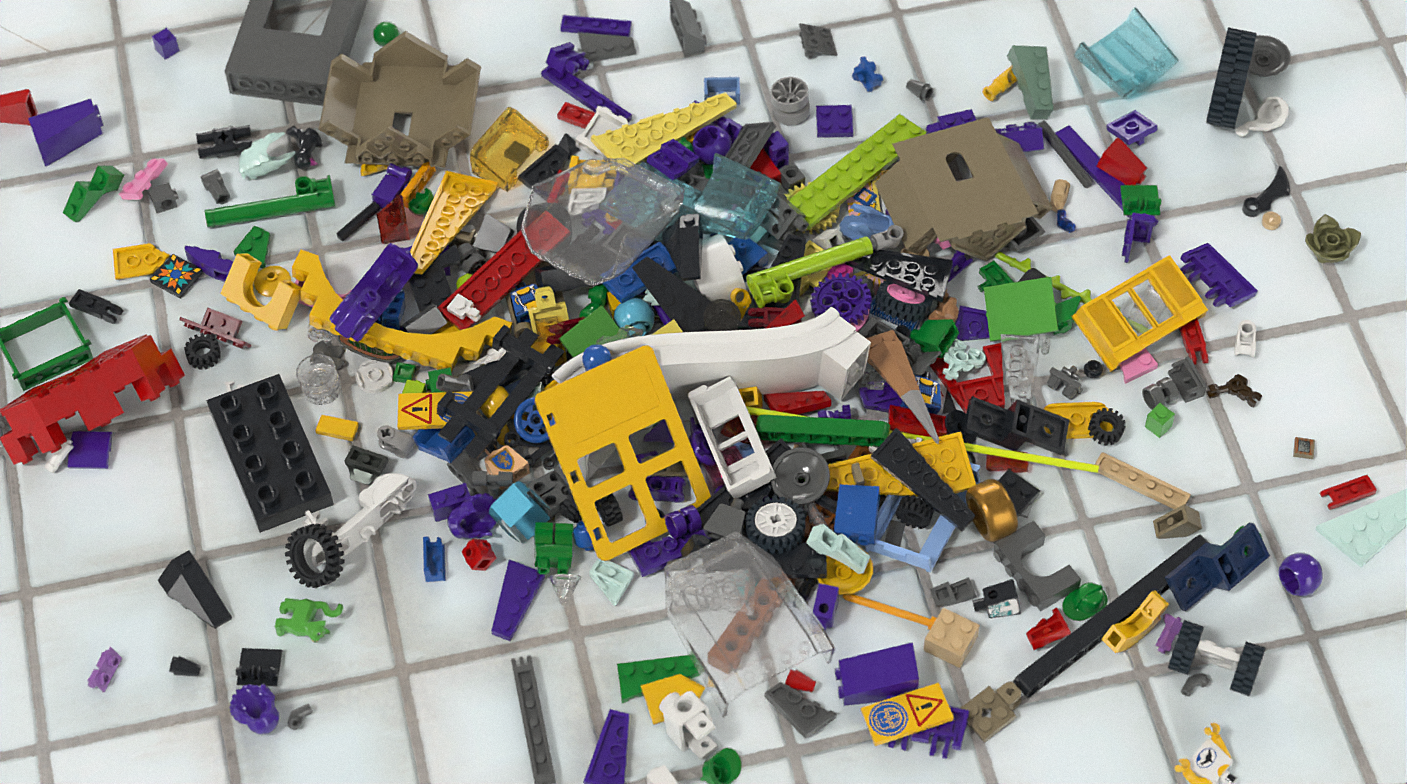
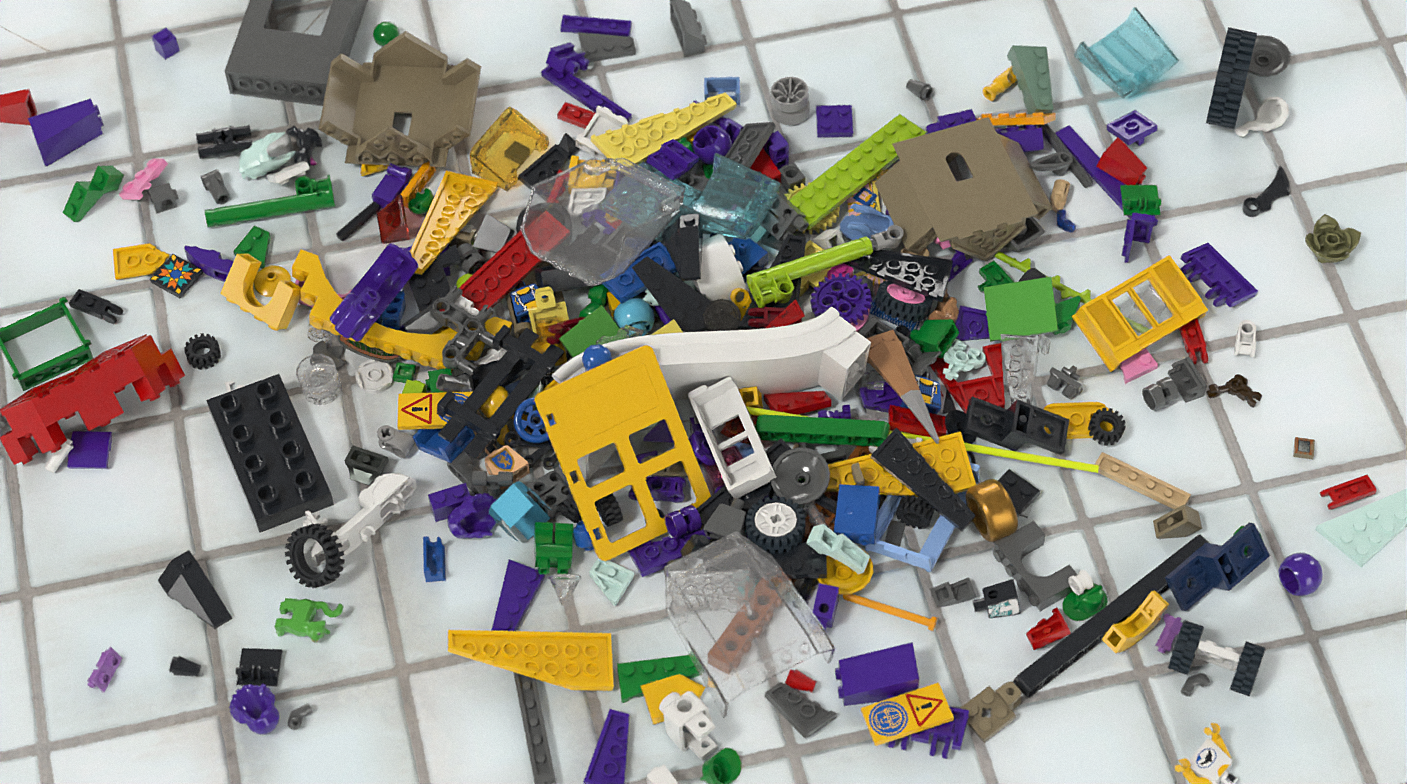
(220, 324): bracket -> none
(283, 176): none -> white wing
(337, 427): yellow tile -> none
(461, 322): none -> dark grey pin
(478, 554): red brick -> none
(557, 658): none -> yellow wing
(817, 40): dark grey hinge -> none
(866, 74): blue hips -> none
(951, 637): tan brick -> none
(997, 463): clear red slope -> none
(1021, 118): none -> light orange wing
(1055, 162): none -> dark grey piece
(1080, 582): none -> white wheel
(1093, 365): black plate -> none
(1159, 420): bright green brick -> none
(1271, 220): tan tile -> none

